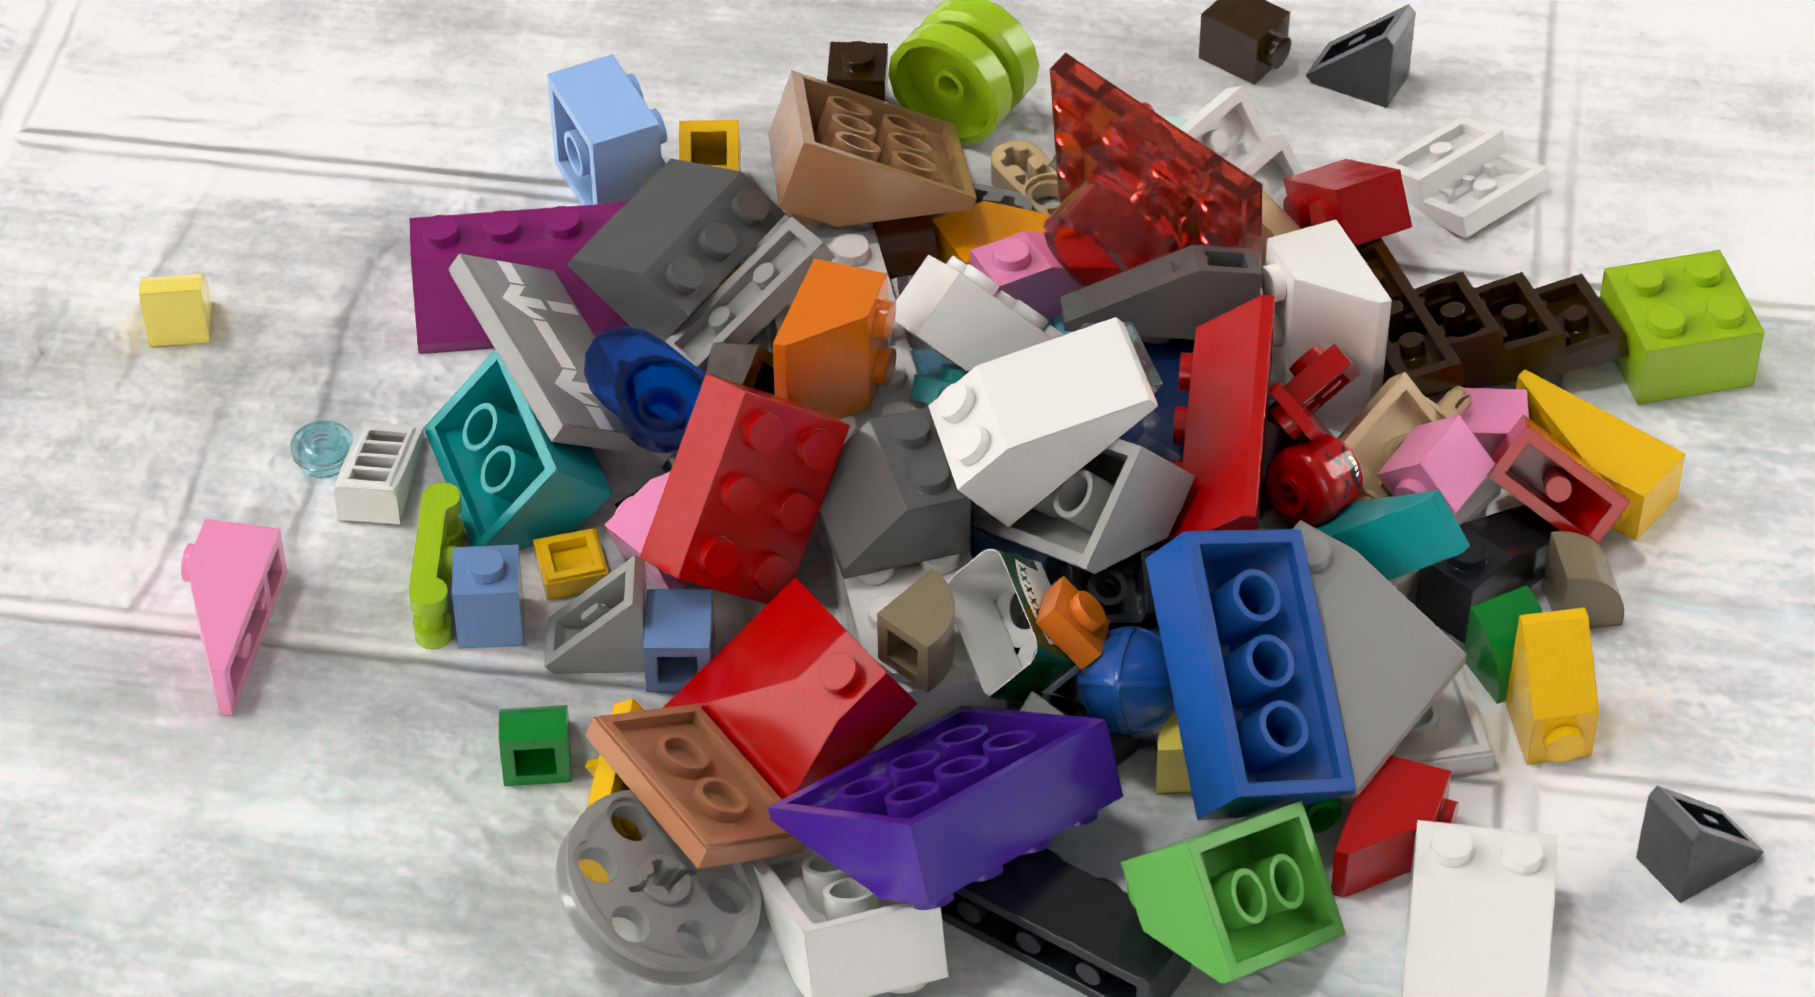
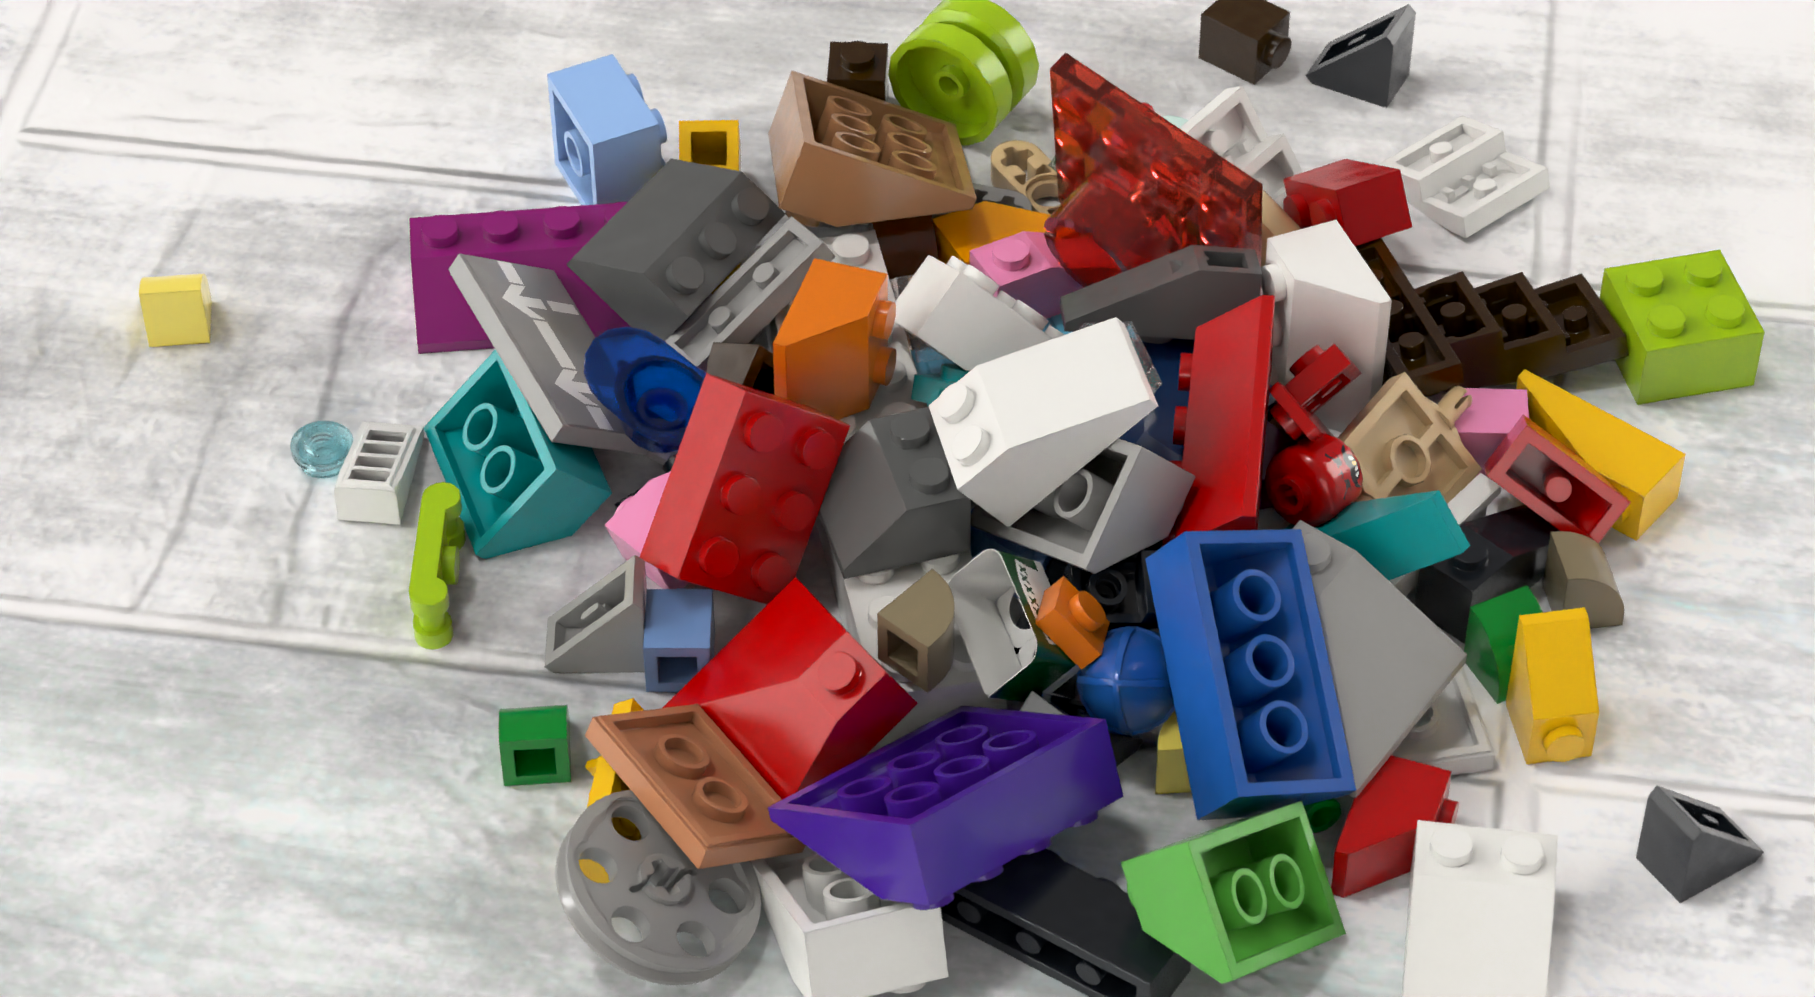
(234, 588): bright pink slope -> none
(488, 596): medium blue brick -> none
(569, 562): yellow tile -> none
(1441, 458): bright pink brick -> none

